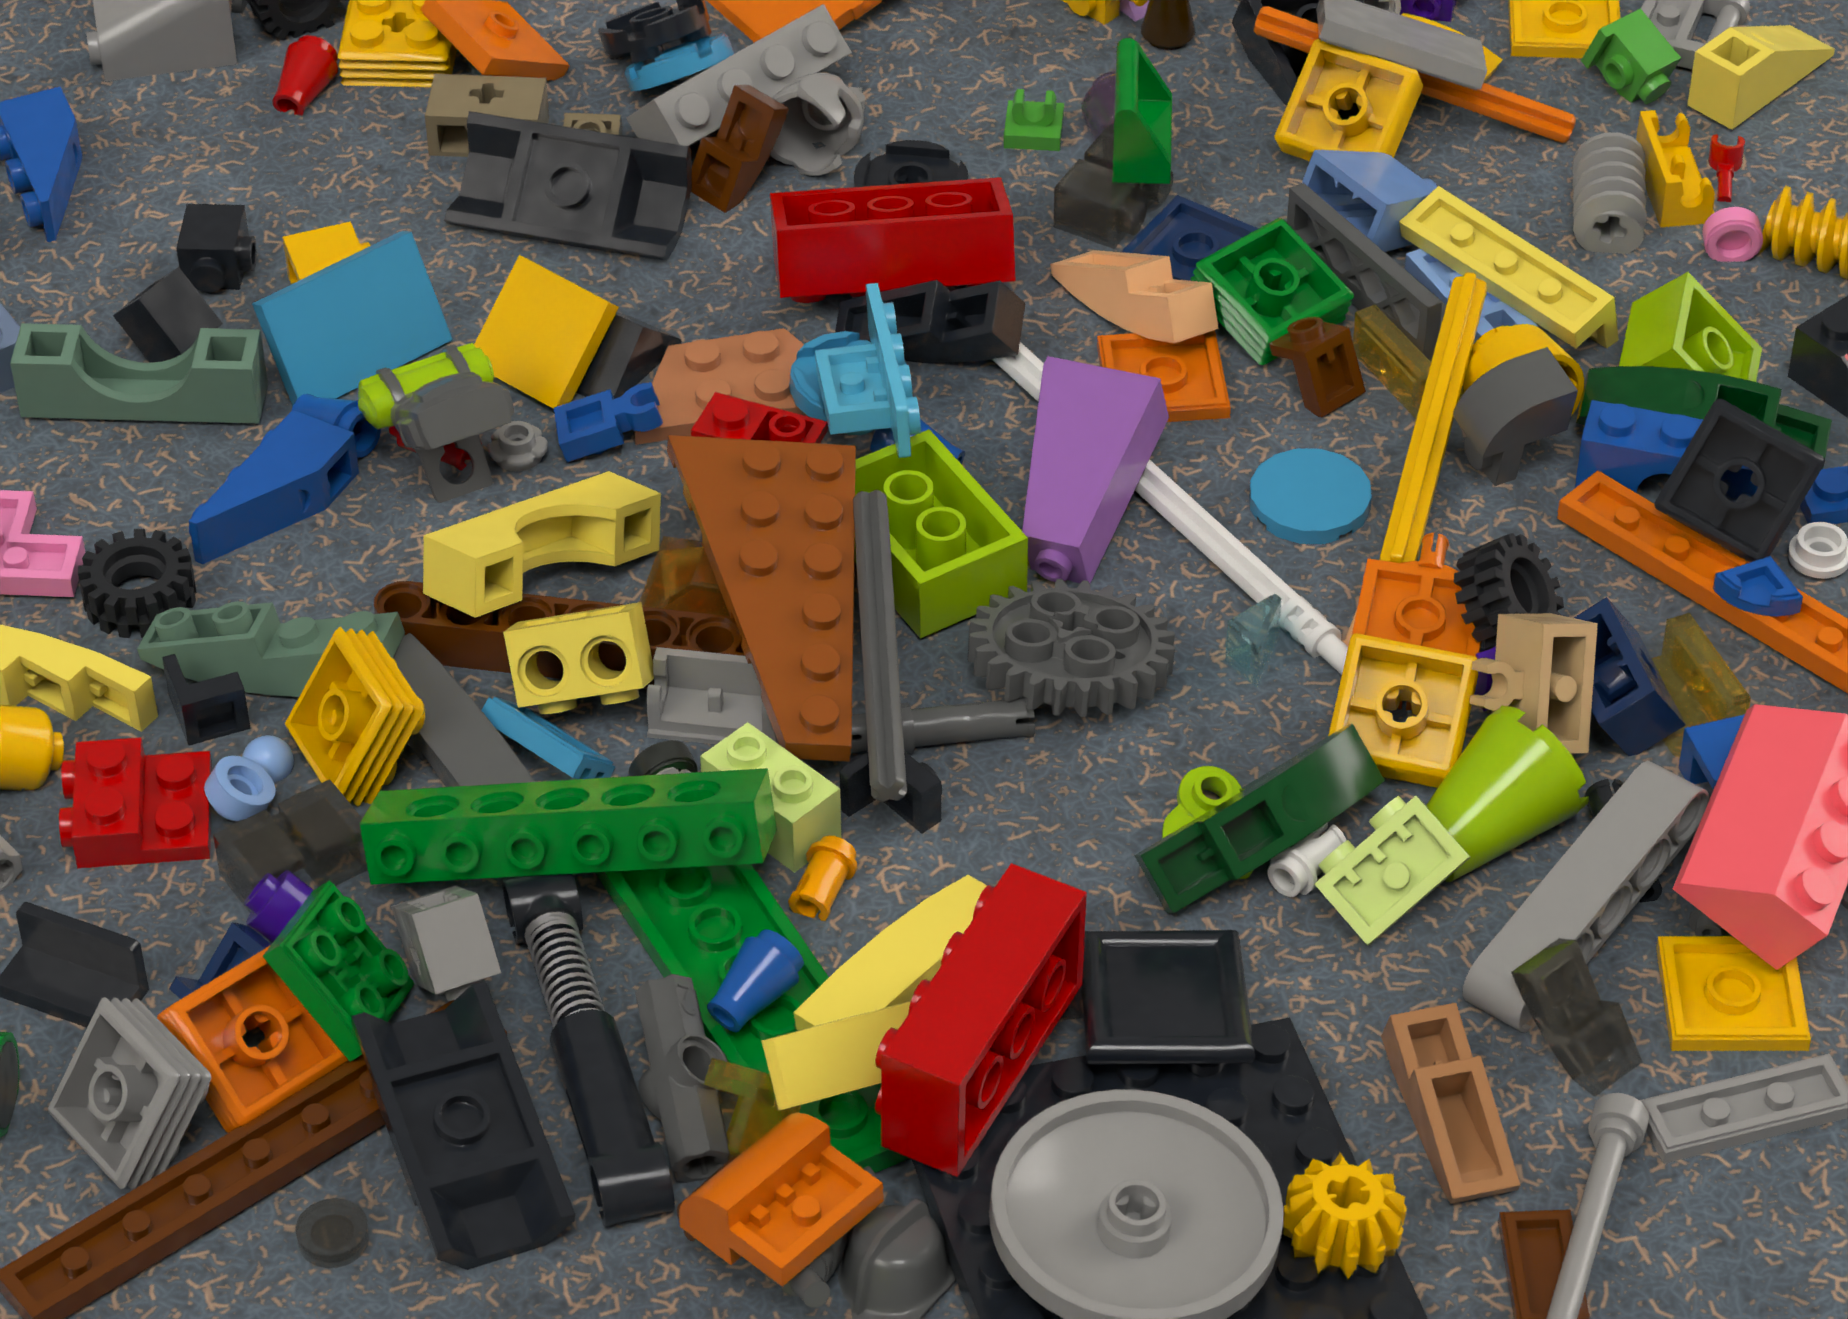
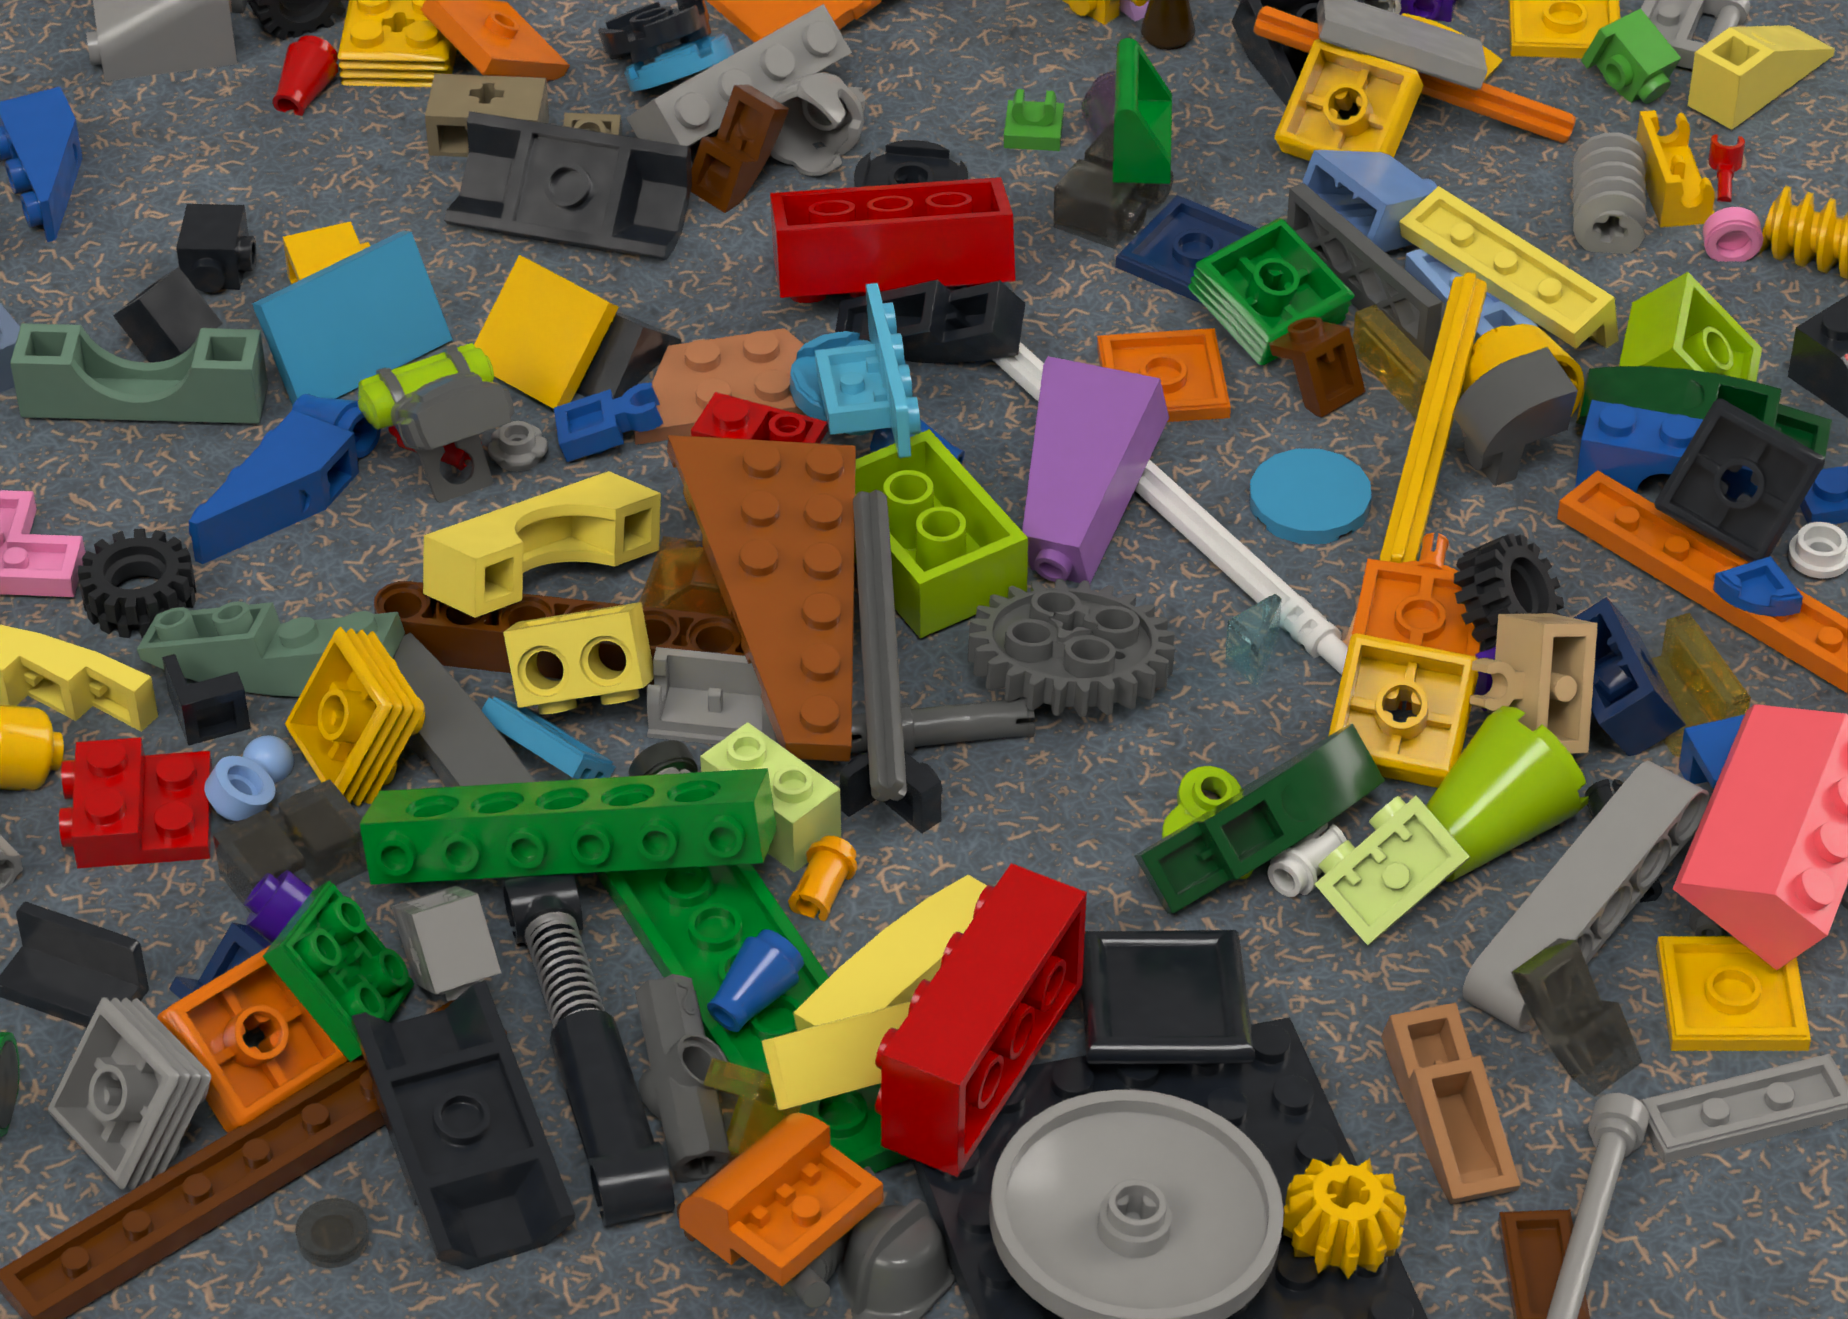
(1139, 294): light nougat slope -> none

